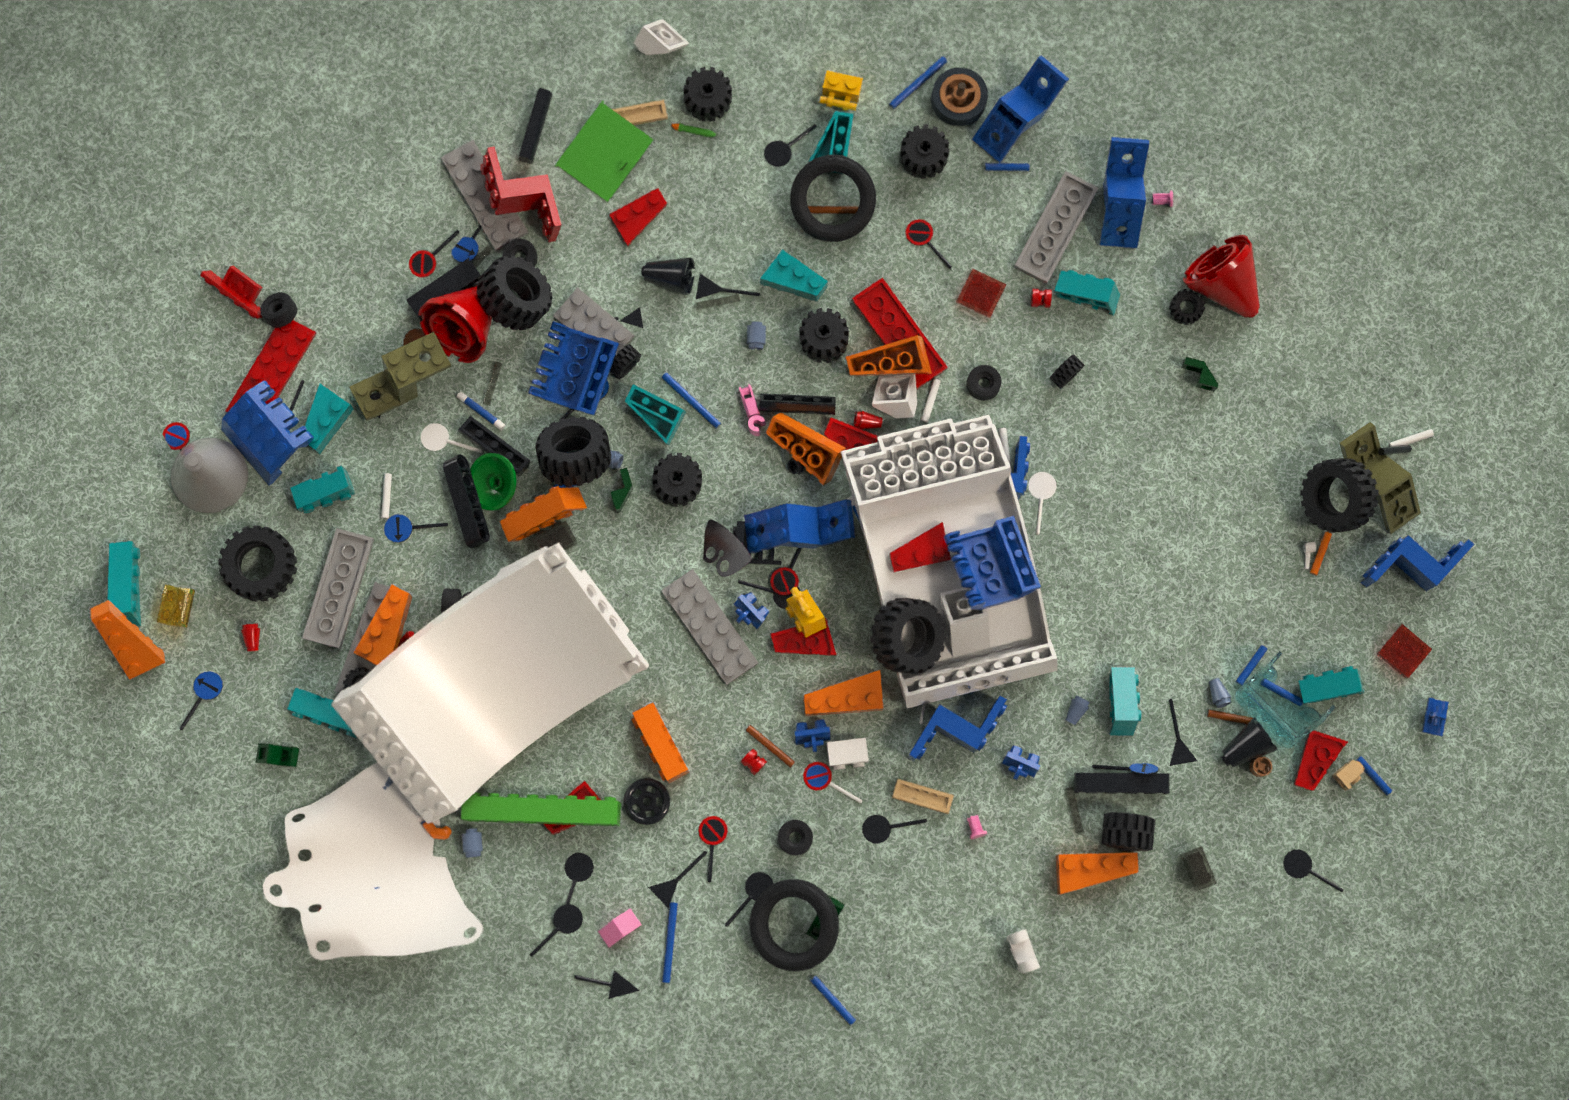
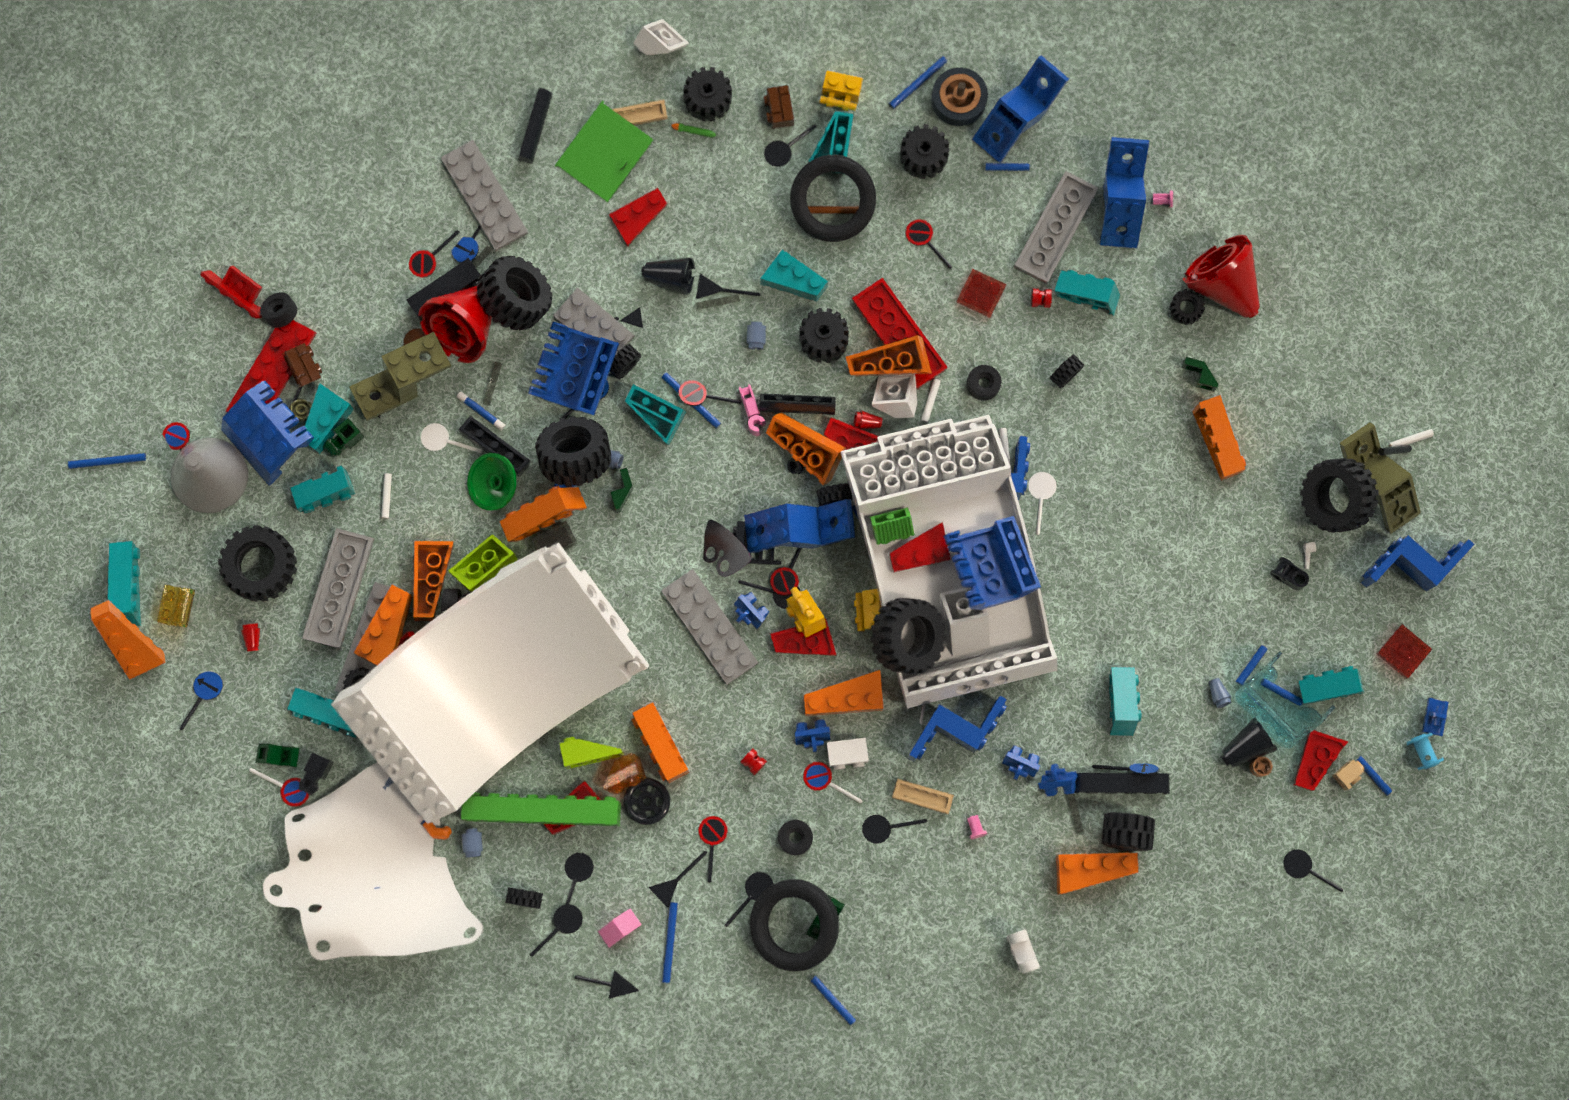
(106, 461): none -> blue piece
(290, 790): none -> piece
(301, 404): none -> olive plate
(302, 365): none -> reddish brown brick
(316, 768): none -> black brick
(347, 436): none -> dark green brick
(399, 527): blue piece -> none
(430, 569): none -> orange wedge
(466, 501): black beam -> none
(482, 563): none -> lime slope
(521, 194): red bracket -> none
(524, 246): black tyre -> none
(524, 898): none -> black tyre
(582, 752): none -> lime slope
(624, 773): none -> clear orange slope
(674, 491): black wheel -> none
(694, 394): none -> piece
(770, 746): dark orange bar -> none
(780, 107): none -> reddish brown brick
(834, 493): none -> black tyre
(867, 606): none -> yellow brick
(892, 526): none -> bright green brick
(1058, 778): none -> blue hips
(1077, 709): sand blue cone -> none
(1181, 753): black piece -> none
(1198, 868): clear smoke brick -> none
(1219, 437): none -> orange wedge
(1228, 716): dark orange piece -> none
(1289, 573): none -> black piece
(1320, 554): orange piece -> none
(1424, 748): none -> medium azure hose

